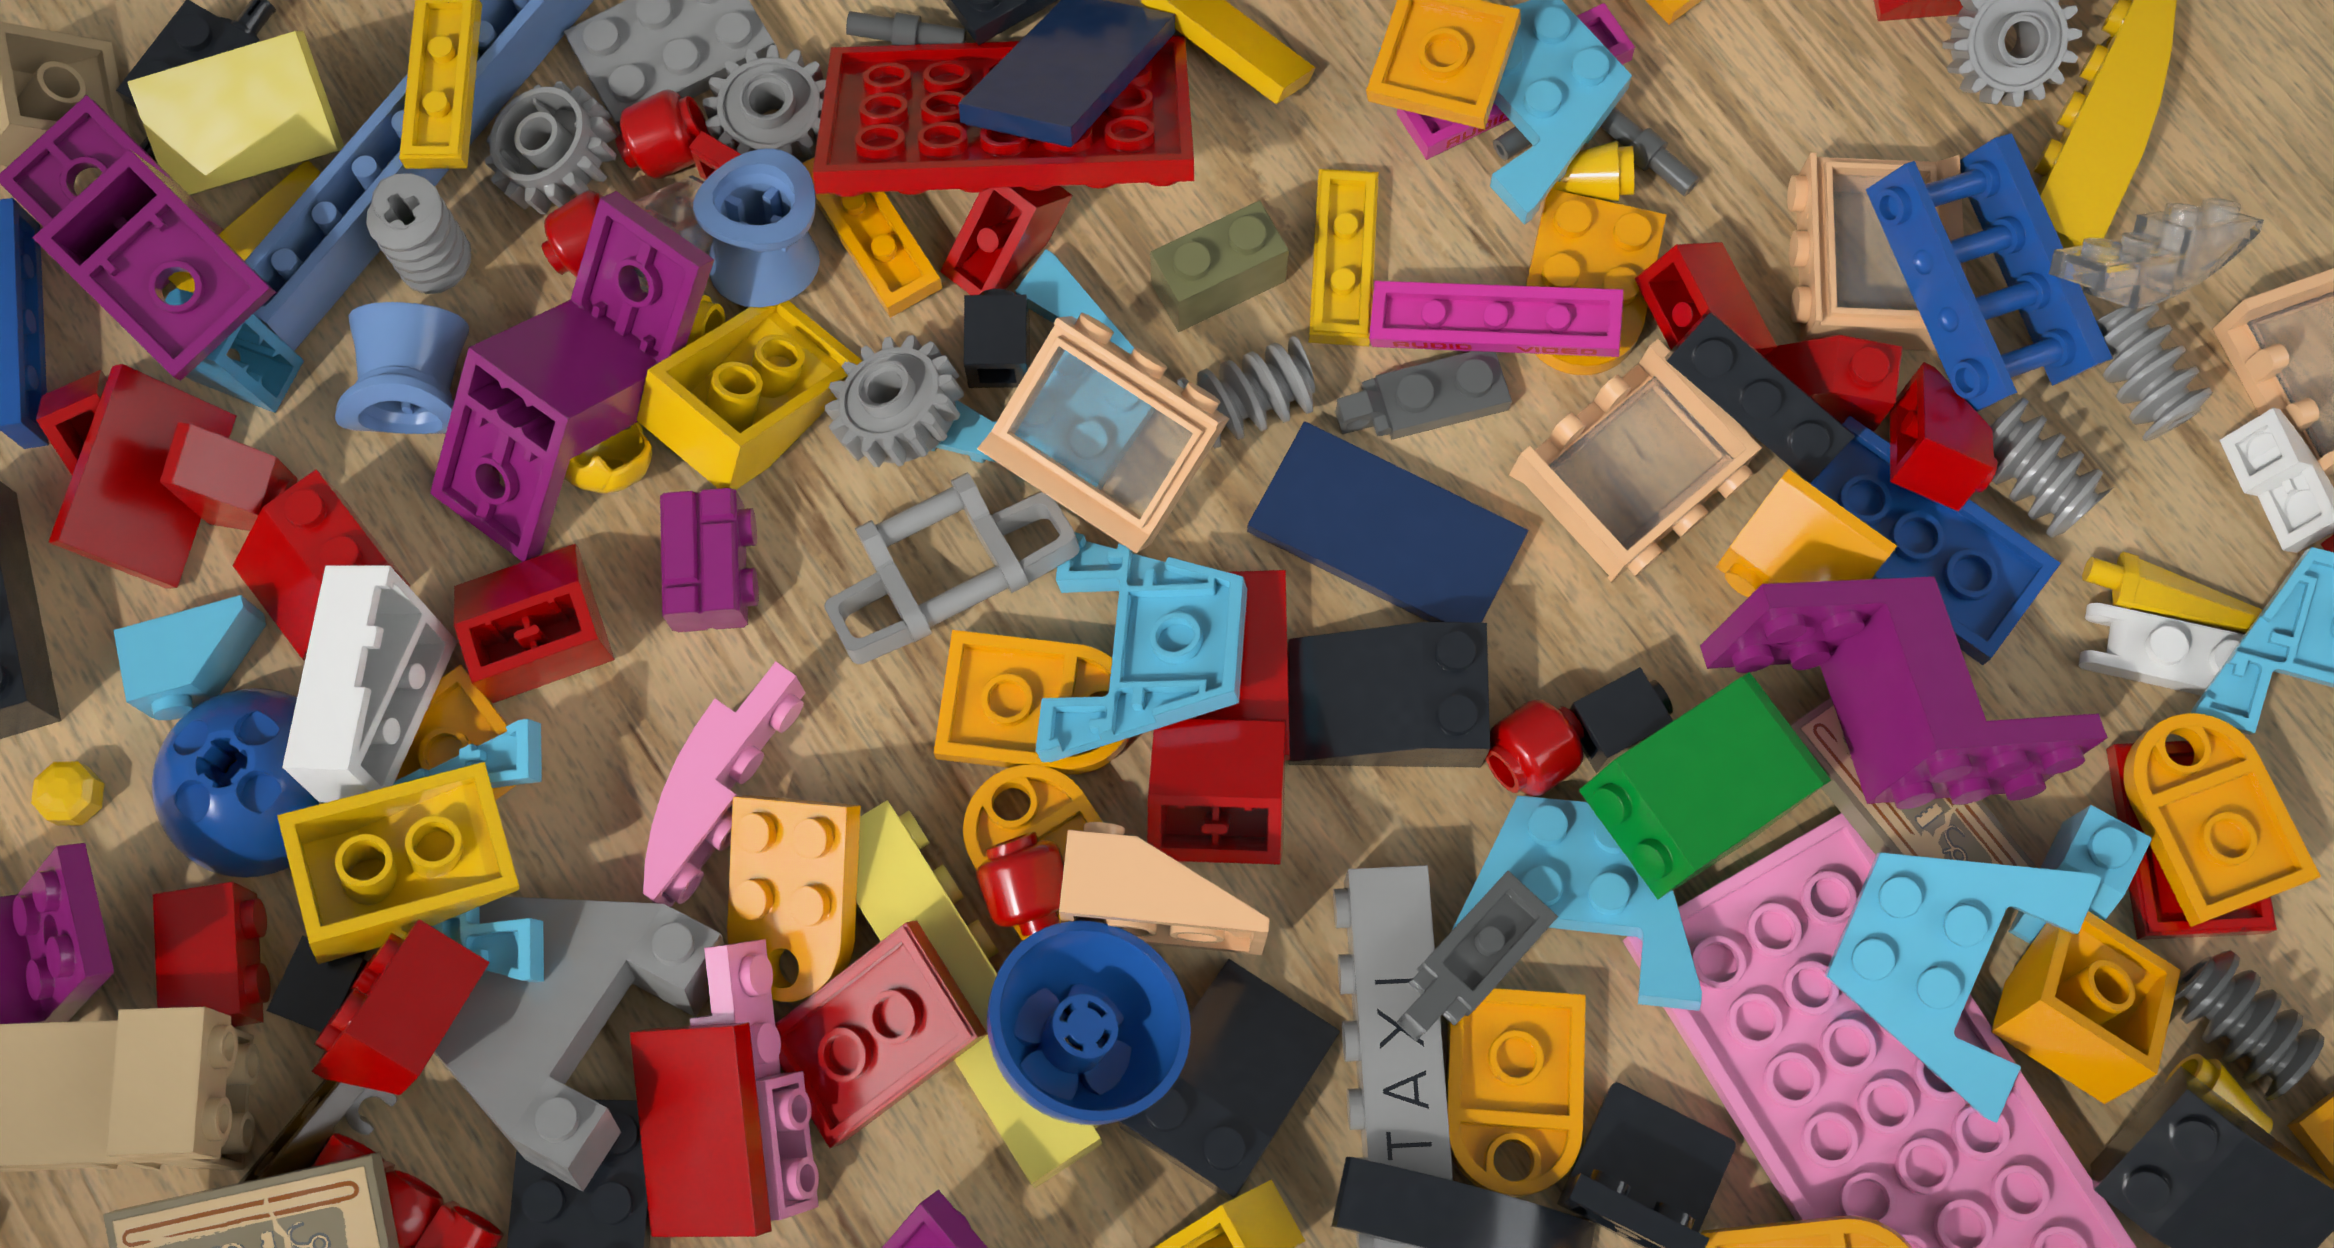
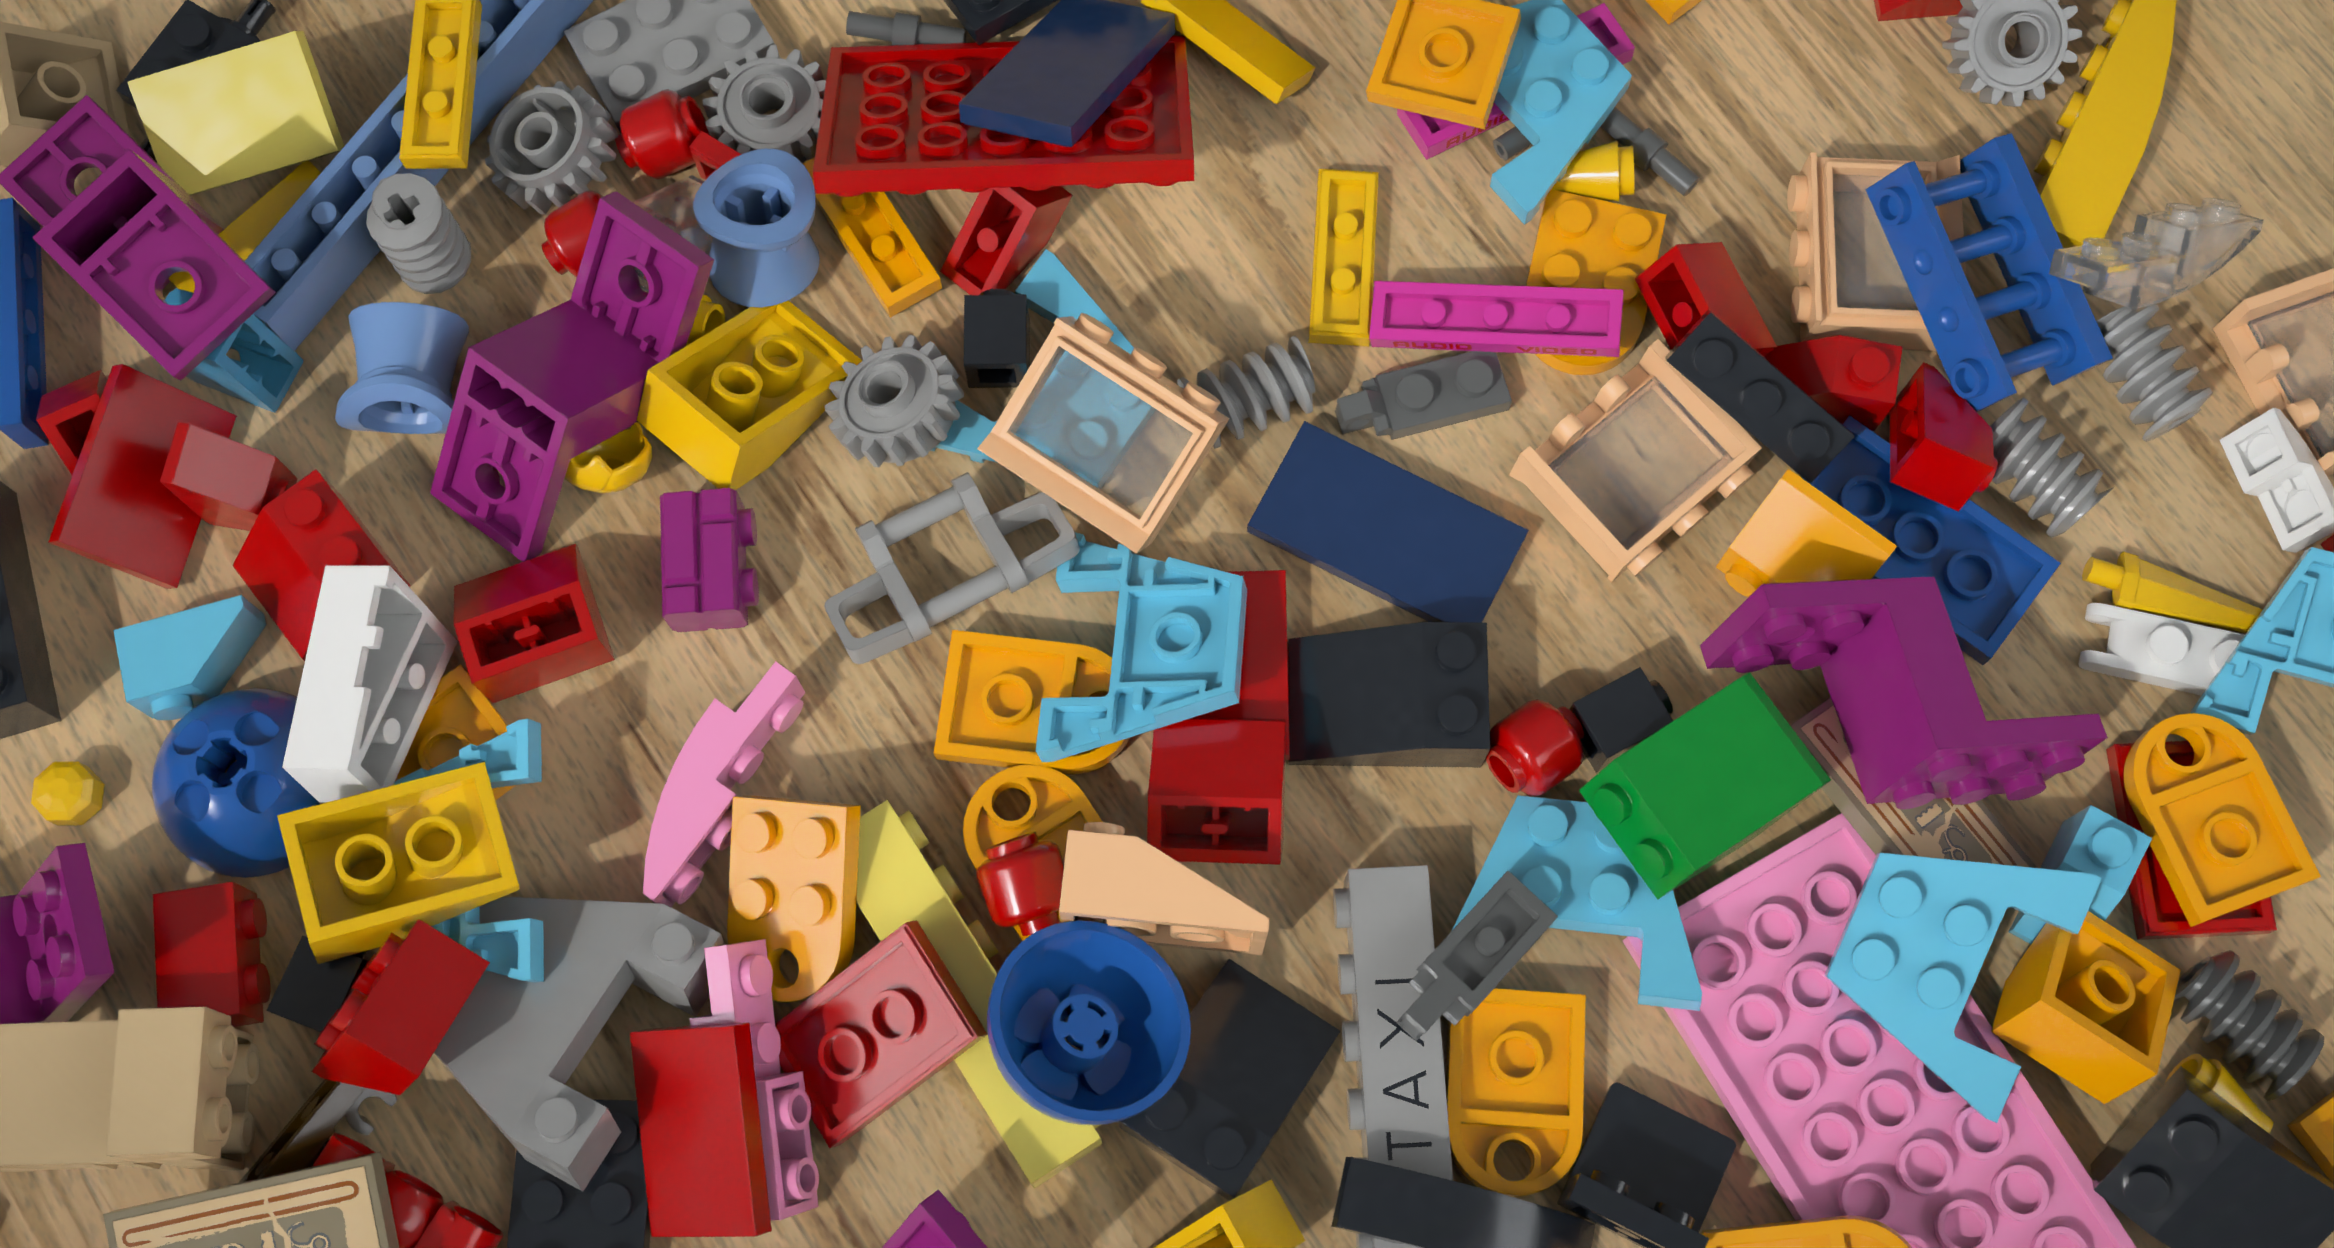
(1219, 266): olive brick -> none

